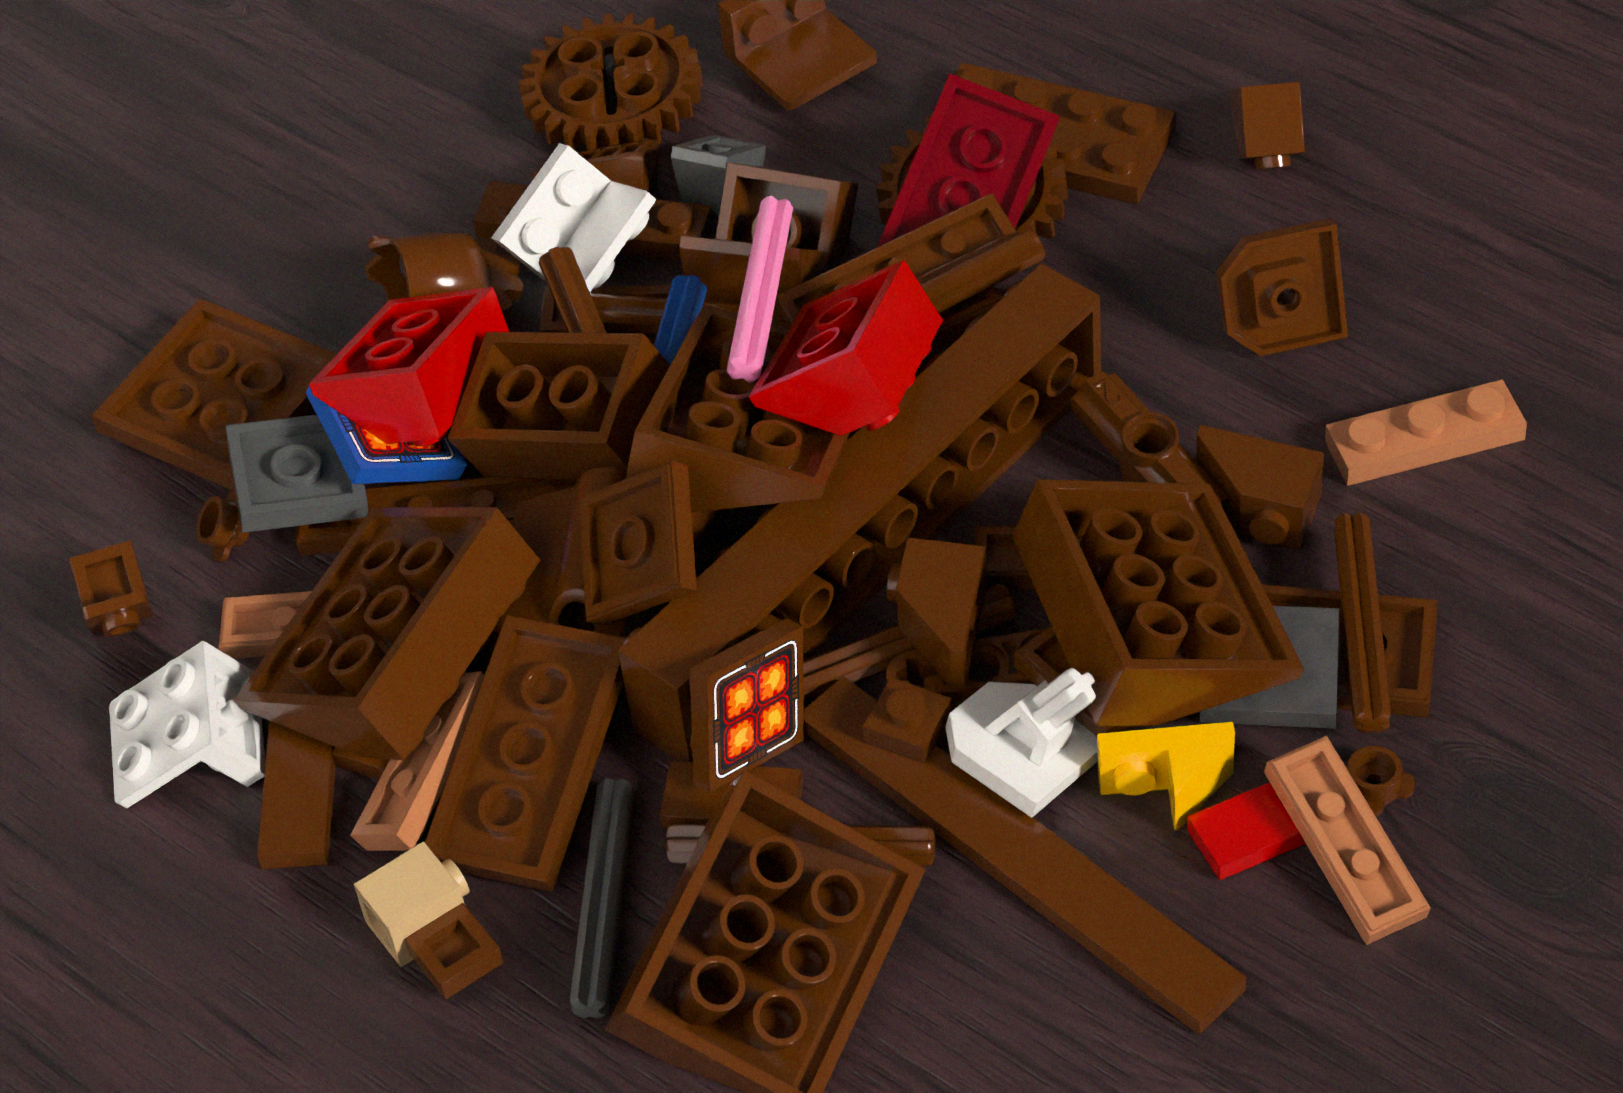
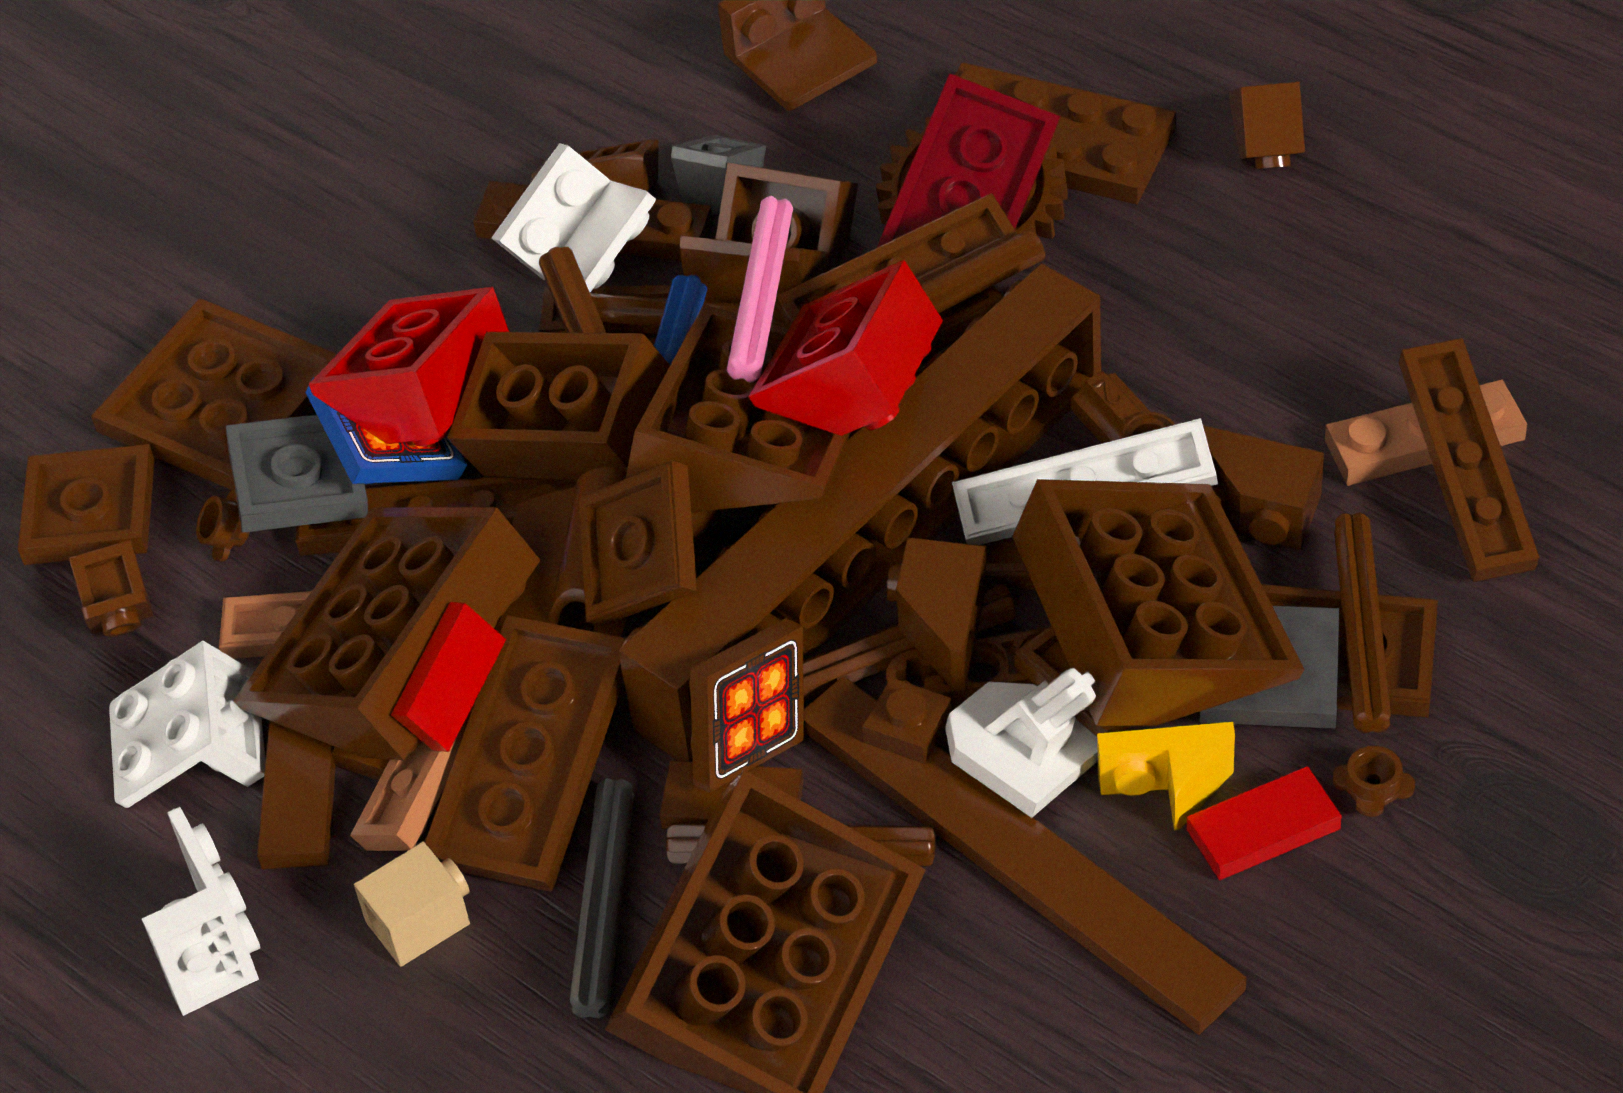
(85, 502): none -> reddish brown plate
(207, 936): none -> white bracket
(442, 265): reddish brown piece -> none
(449, 677): none -> red tile
(454, 951): reddish brown plate -> none
(653, 80): reddish brown gear -> none
(995, 501): none -> white tile
(1284, 289): reddish brown piece -> none
(1346, 840): nougat tile -> none
(1468, 460): none -> reddish brown plate

